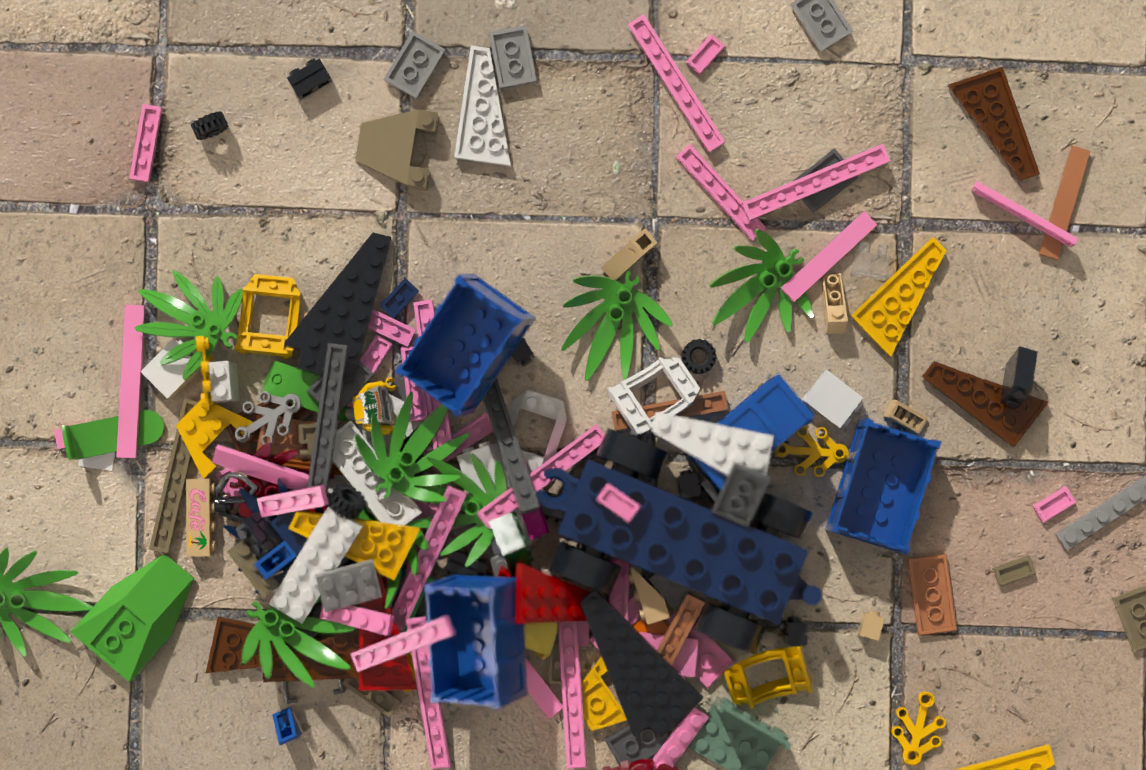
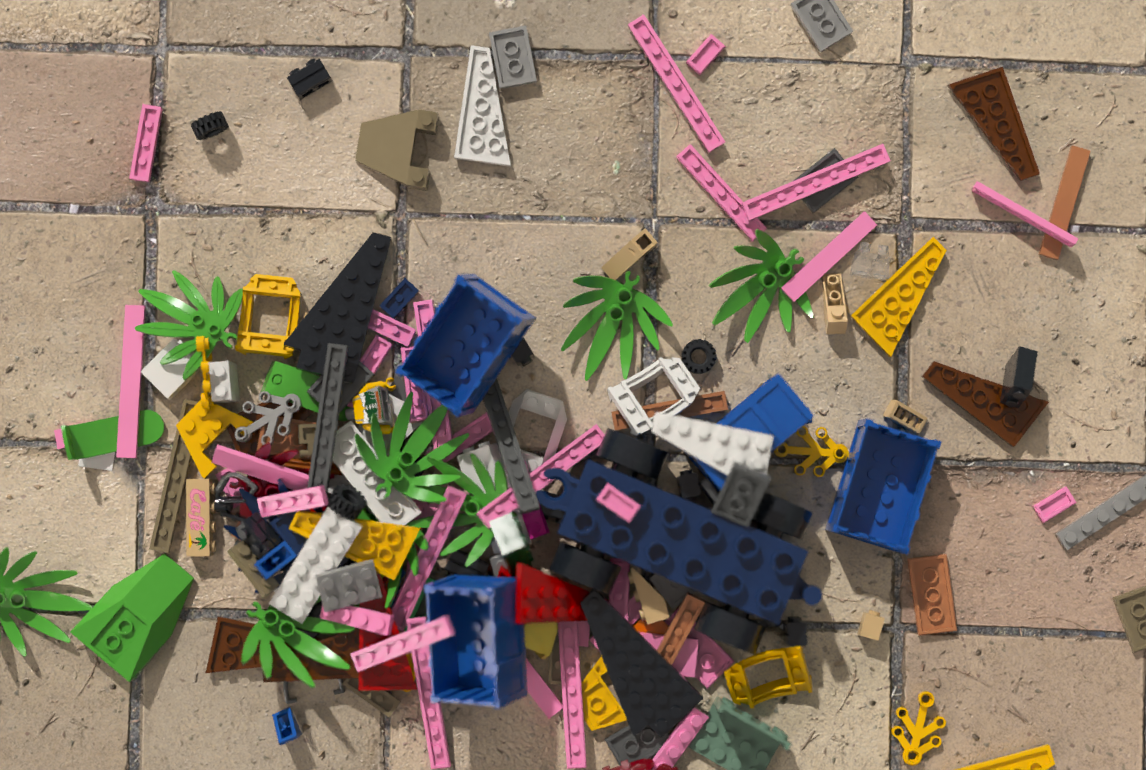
(414, 65): light grey plate -> none
(833, 399): white brick -> none
(1014, 571): dark tan tile -> none

